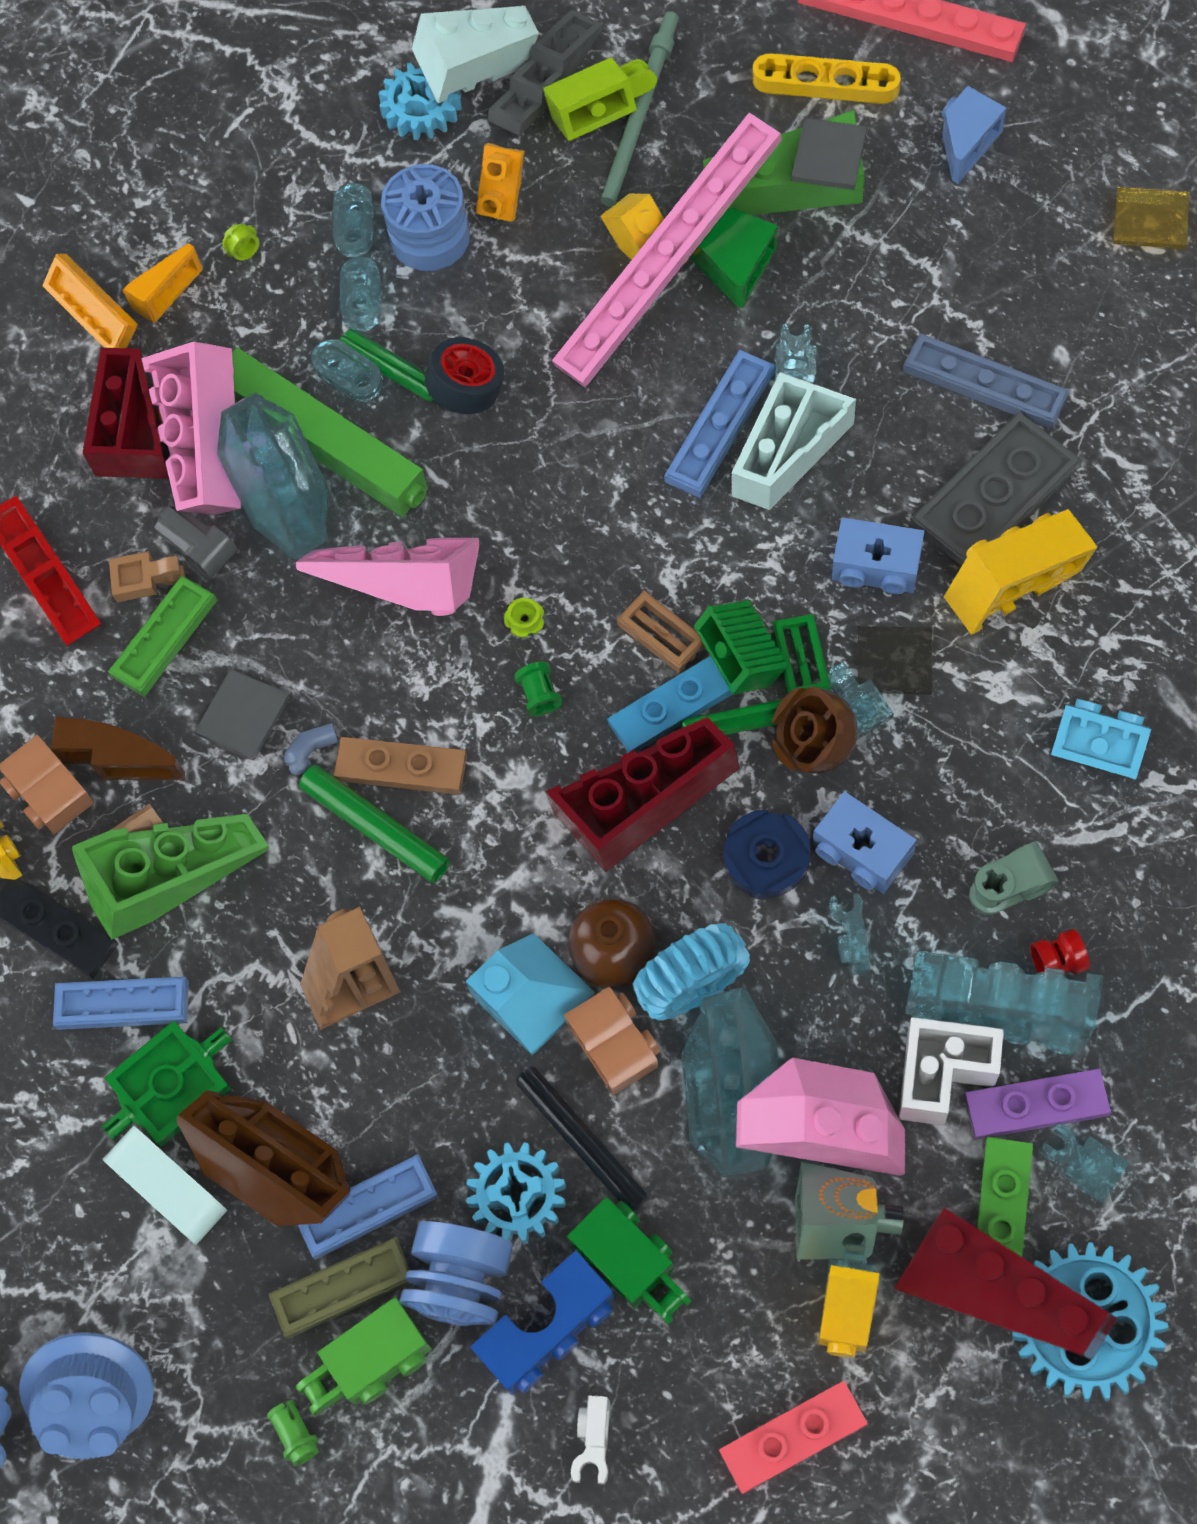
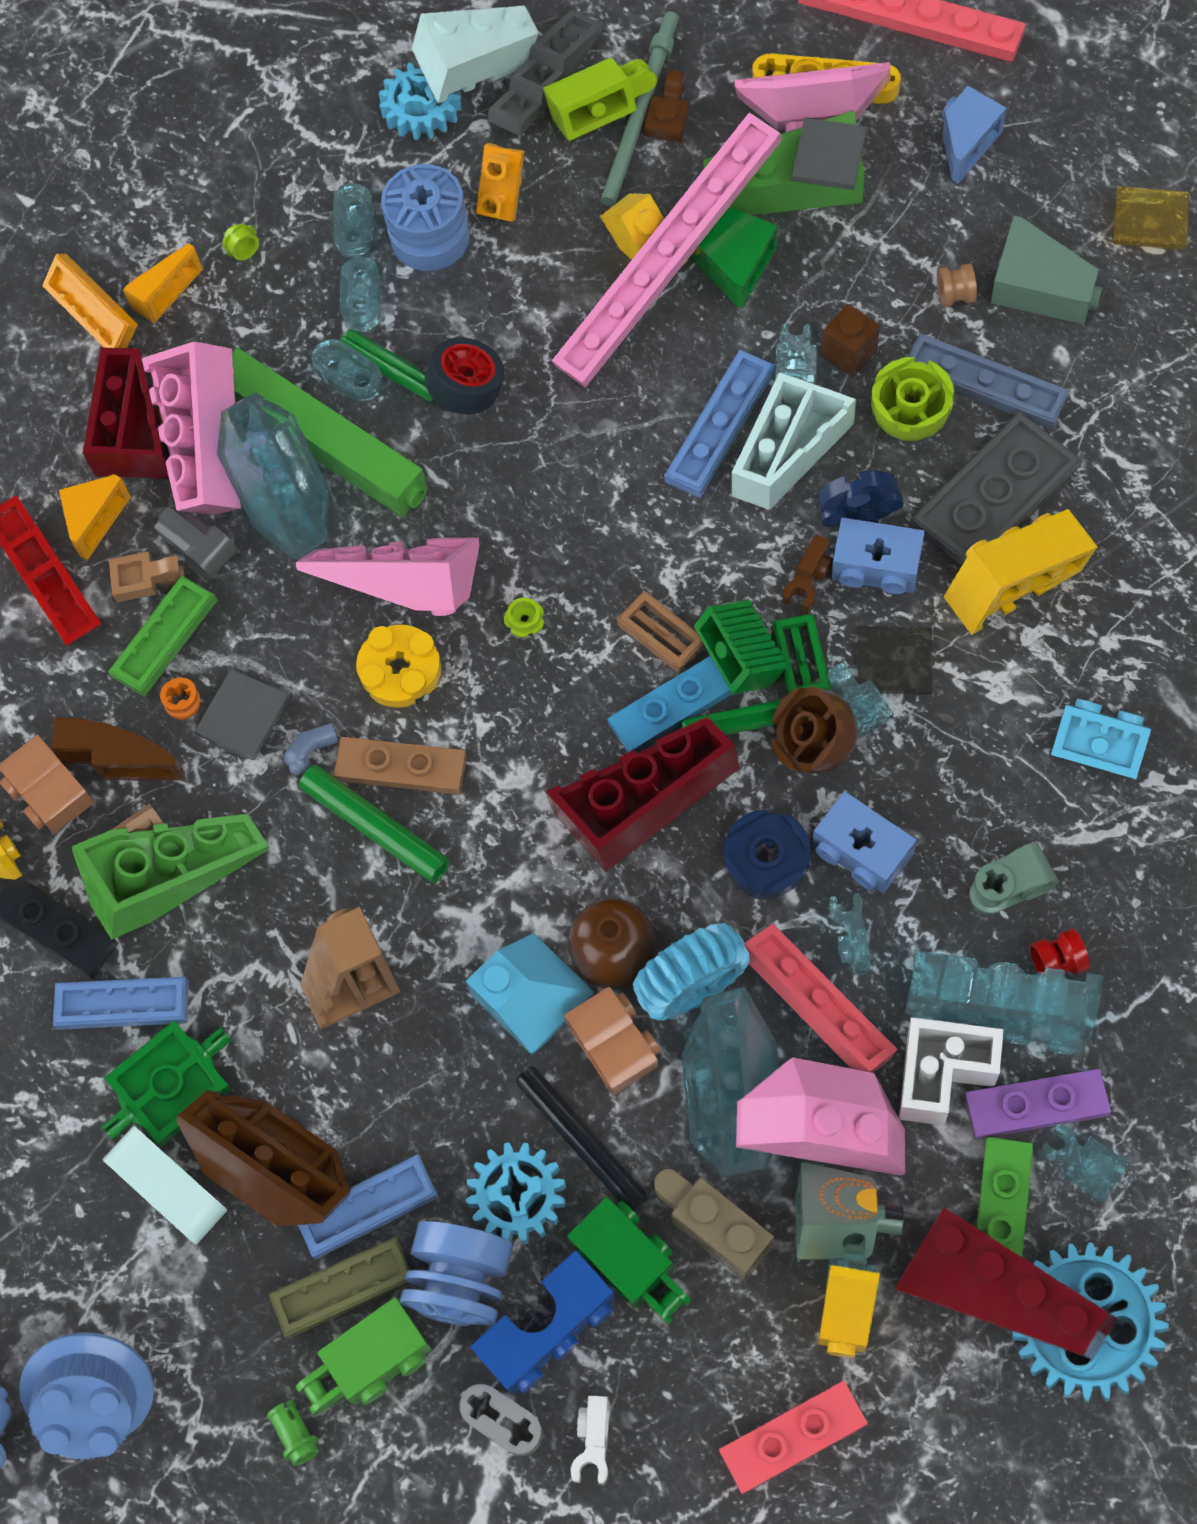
(92, 510): none -> light orange slope
(184, 708): none -> orange bush
(387, 645): none -> yellow plate
(494, 1429): none -> light grey beam
(538, 688): green bush -> none
(668, 114): none -> reddish brown plate
(714, 1223): none -> dark tan brick
(813, 566): none -> reddish brown plate
(814, 94): none -> bright pink wedge
(818, 1001): none -> coral plate
(850, 340): none -> reddish brown brick
(863, 499): none -> dark blue plate
(912, 399): none -> lime cylinder
(956, 285): none -> medium nougat wheel
(1044, 276): none -> sand green slope

